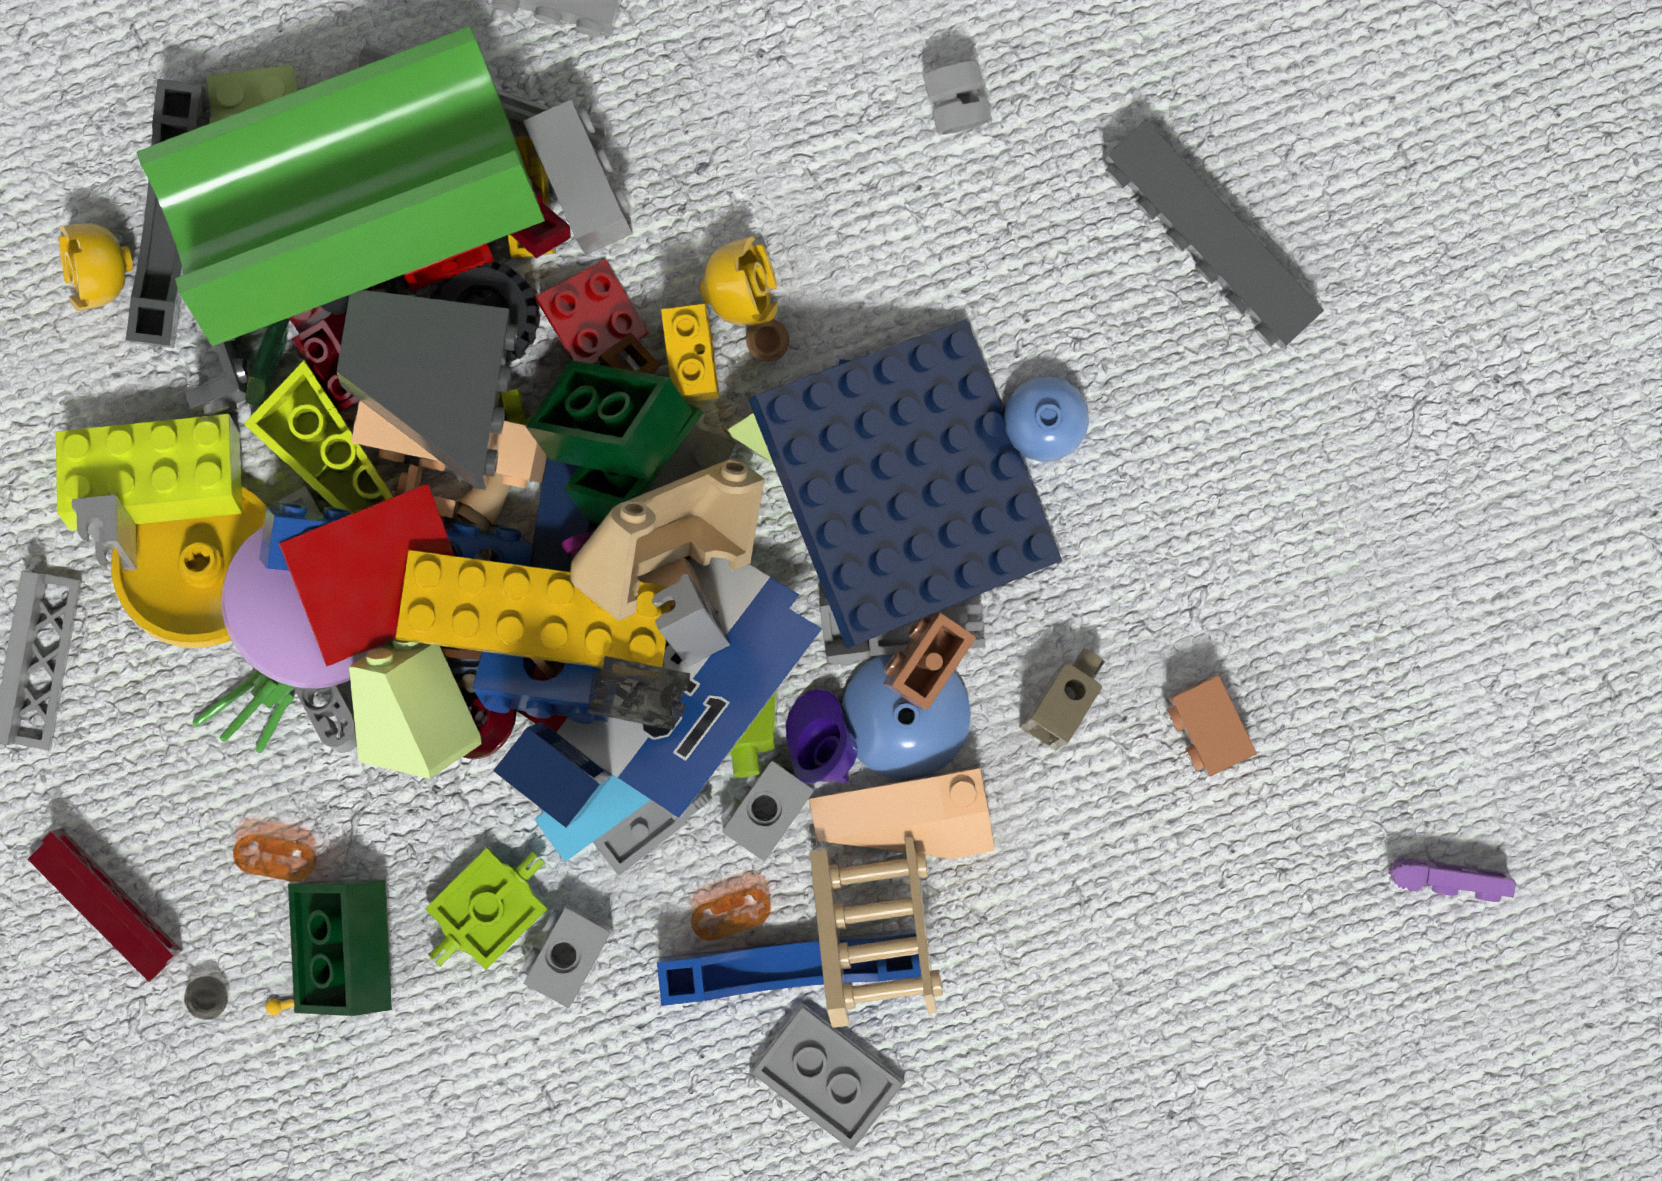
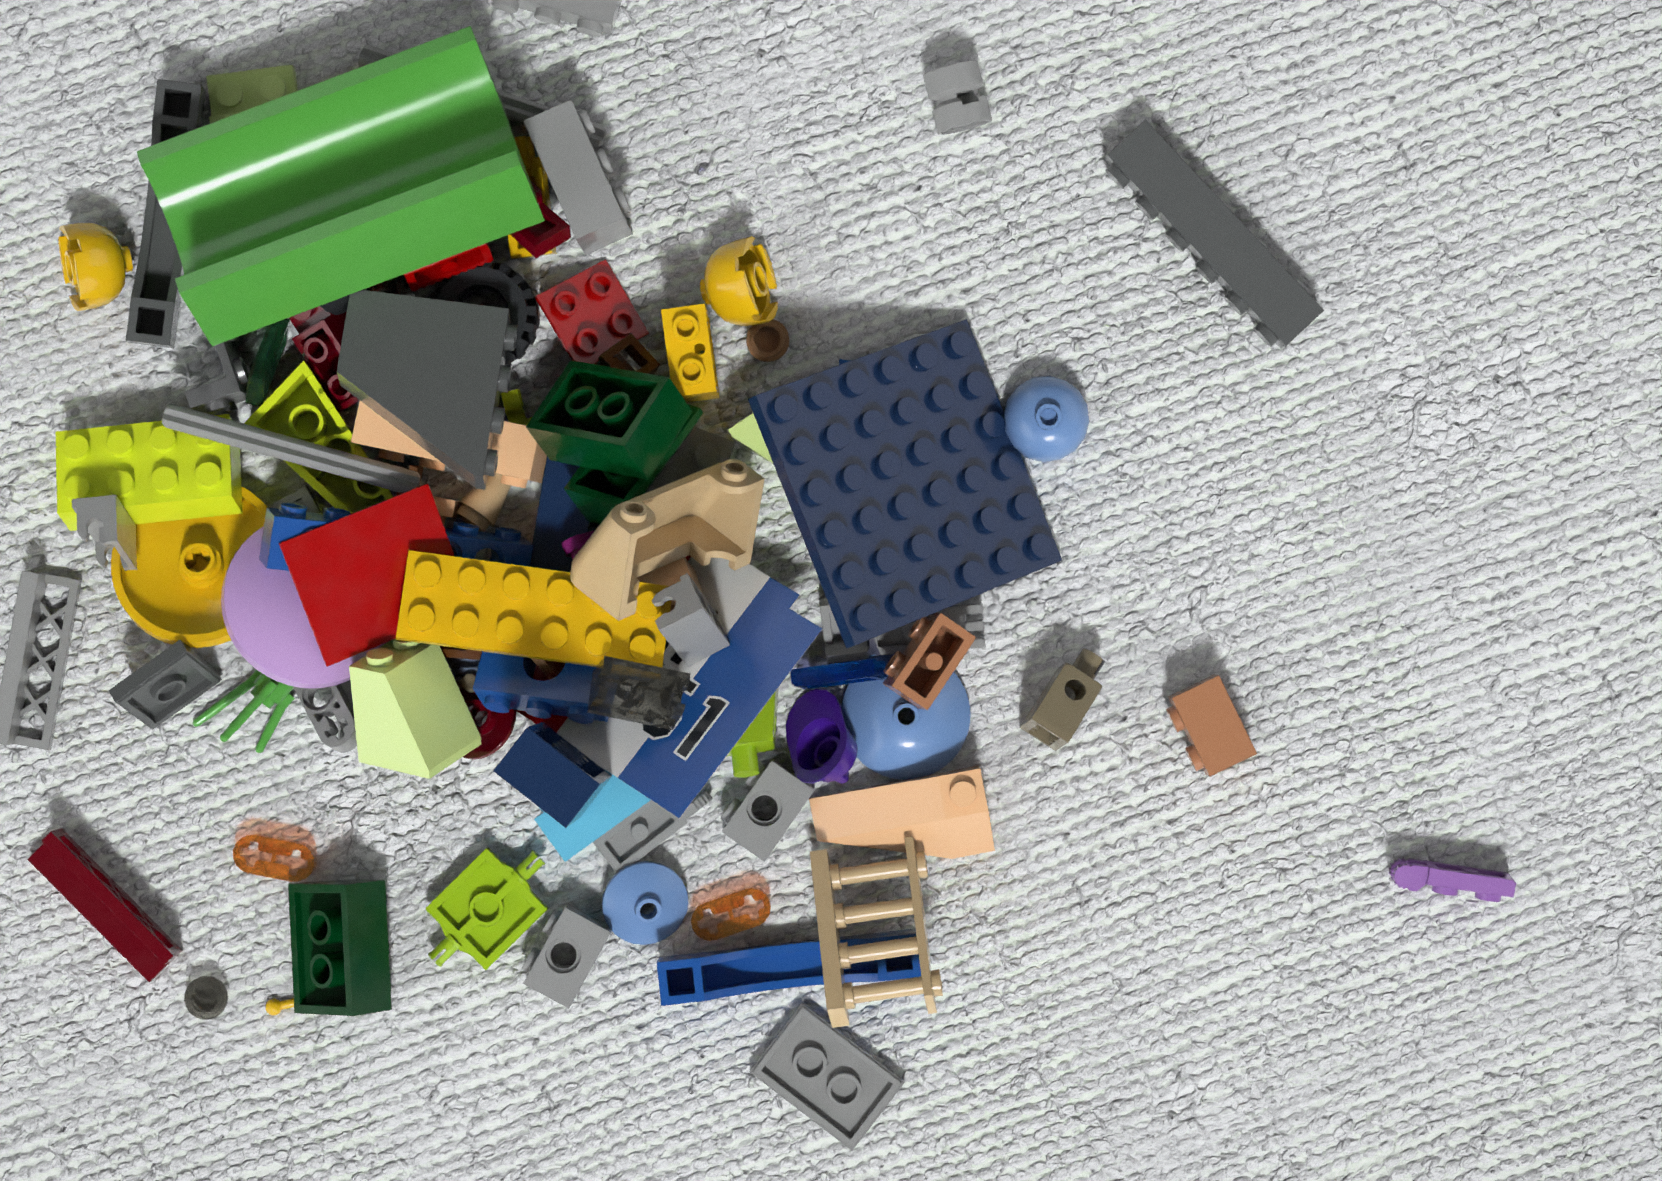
(165, 684): none -> dark grey tile
(289, 449): none -> light grey axle
(639, 885): none -> medium blue dish
(838, 674): none -> clear blue tile

